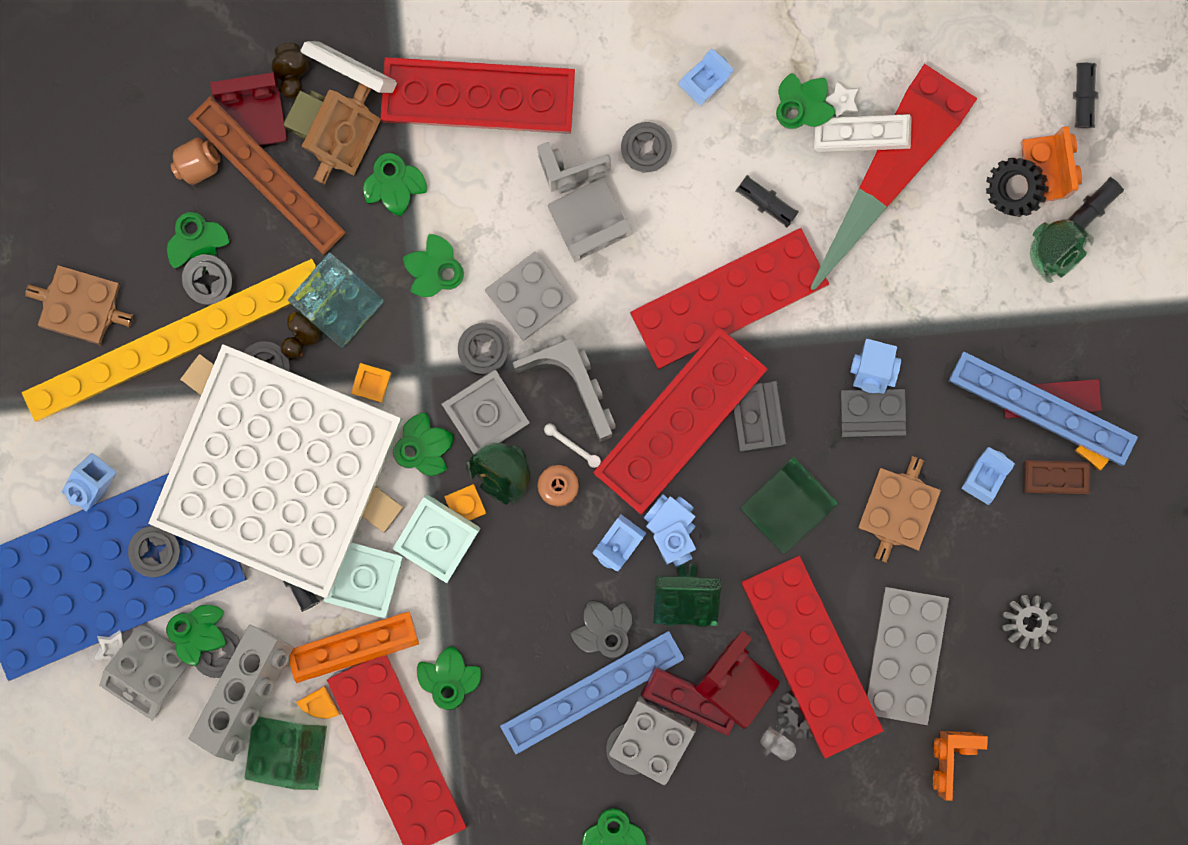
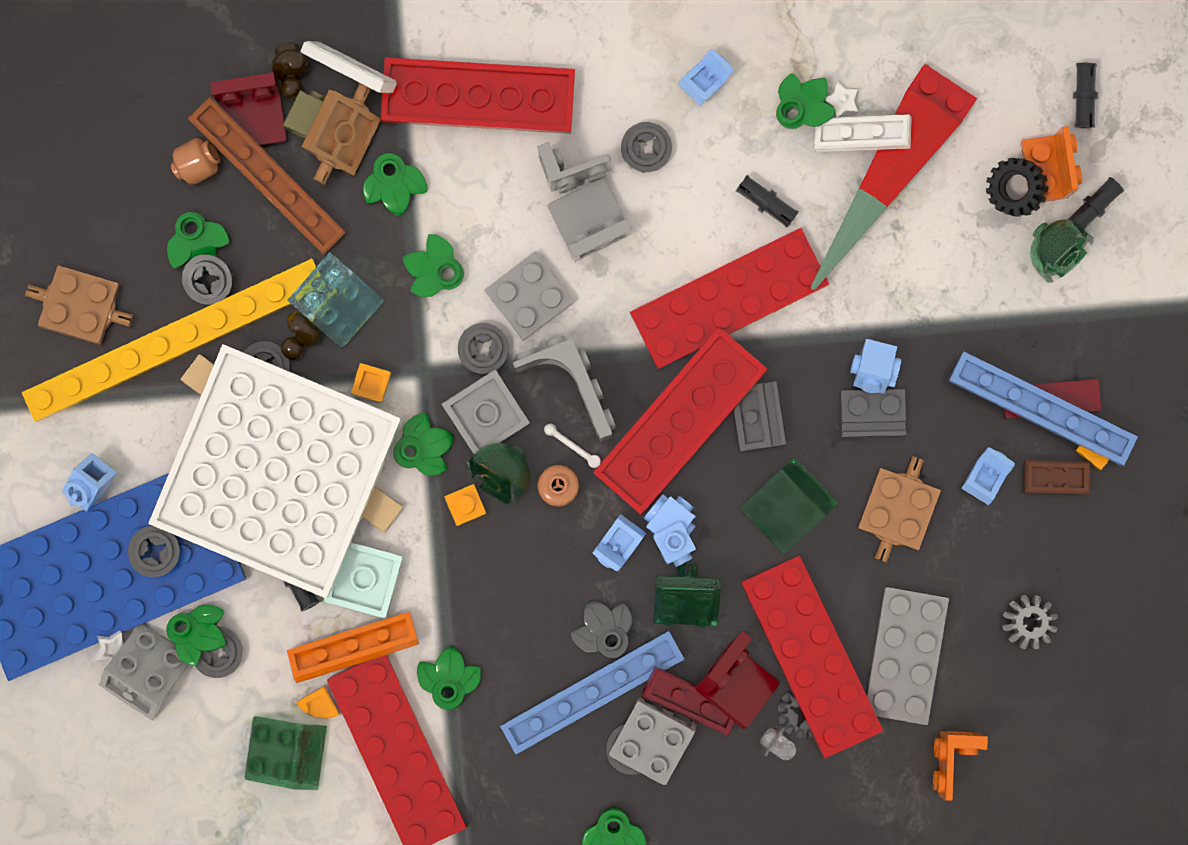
(227, 700): light grey brick -> none
(436, 538): light aqua plate -> none

